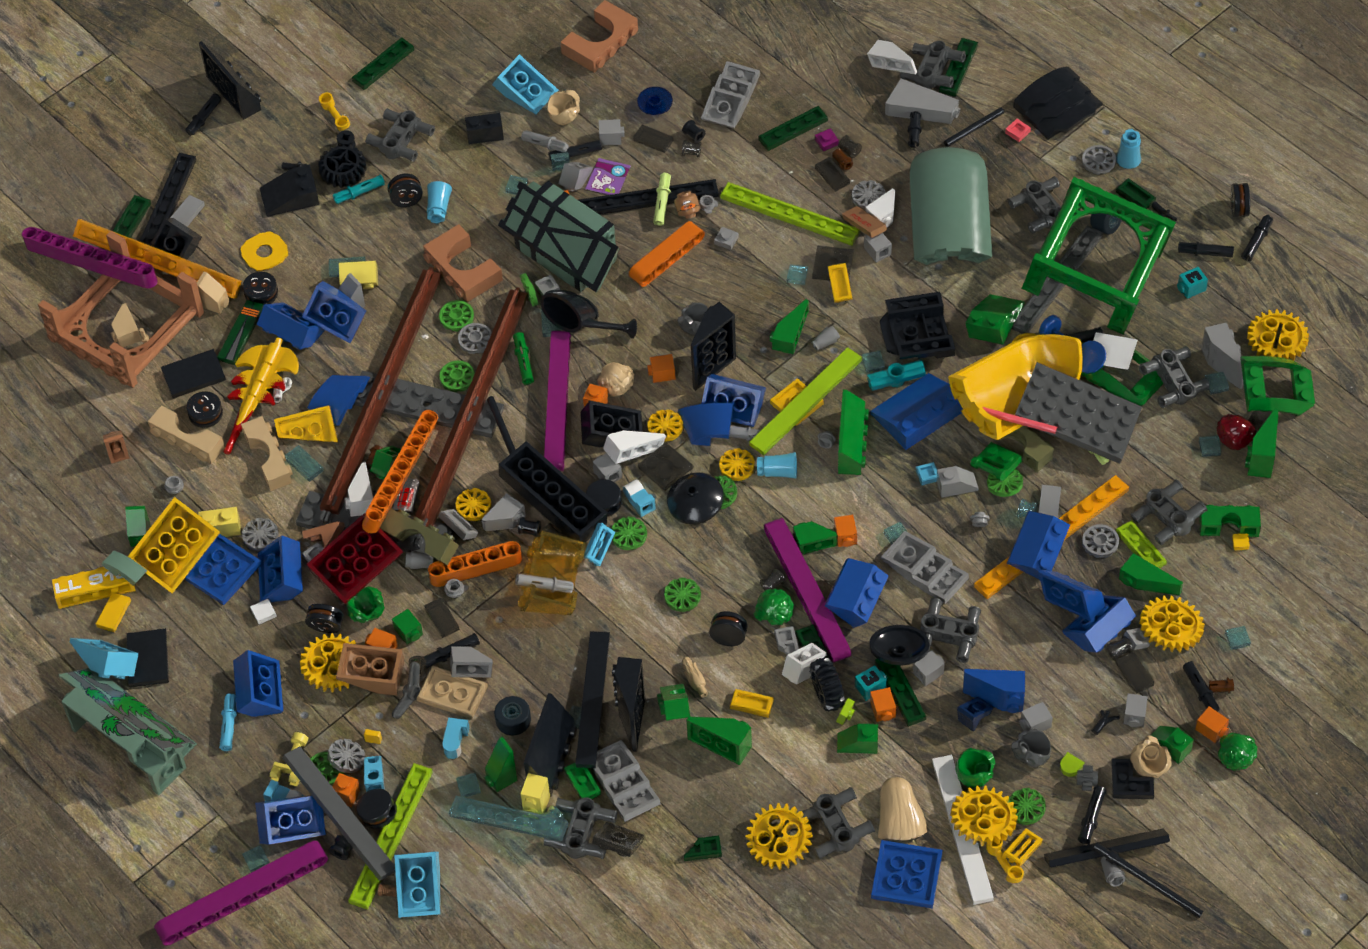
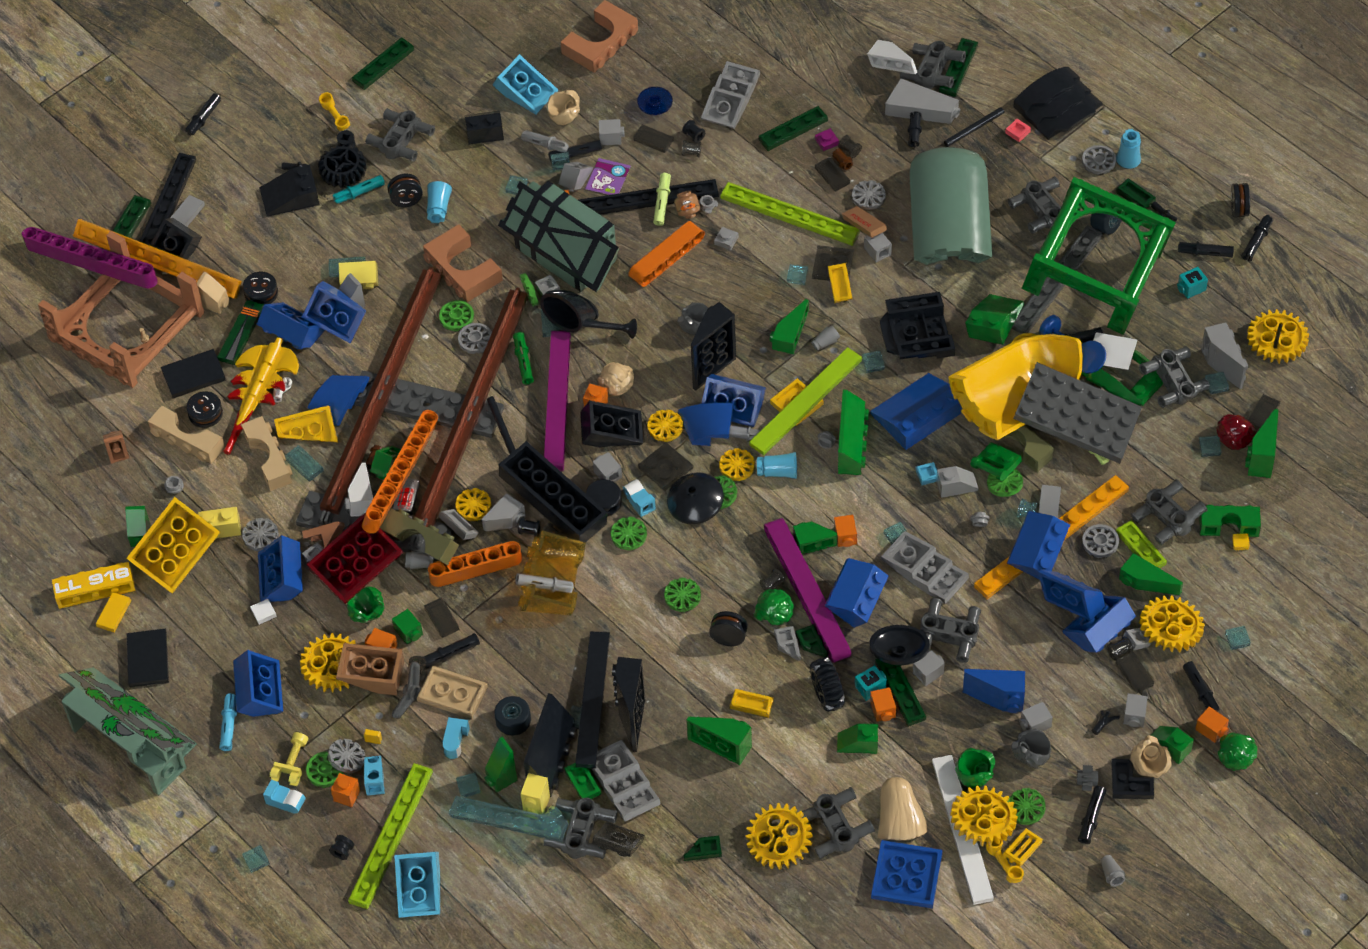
(106, 657): medium azure slope -> none
(124, 328): tan slope -> none
(125, 566): sand green slope -> none
(223, 569): blue plate -> none
(229, 83): black slope -> none
(240, 893): magenta beam -> none
(250, 247): yellow piece -> none
(289, 819): blue slope -> none
(324, 618): black head -> none
(339, 813): dark grey tile -> none
(376, 808): black head -> none
(387, 891): medium nougat piece -> none
(451, 584): light grey plate -> none
(456, 376): bright green wheel -> none
(469, 663): light grey slope -> none
(597, 542): medium azure tile -> none
(632, 444): white slope -> none
(661, 368): orange brick -> none
(673, 702): green arch -> none
(694, 676): tan piece -> none
(798, 663): white slope -> none
(846, 712): lime plate -> none
(883, 208): white slope -> none
(887, 377): teal piece -> none
(972, 712): dark blue slope -> none
(1021, 421): coral bar -> none
(1070, 765): lime tile -> none
(1113, 857): black bar -> none
(1118, 845): black tile -> none
(1221, 685): reddish brown pin -> none
(1255, 388): green wedge -> none

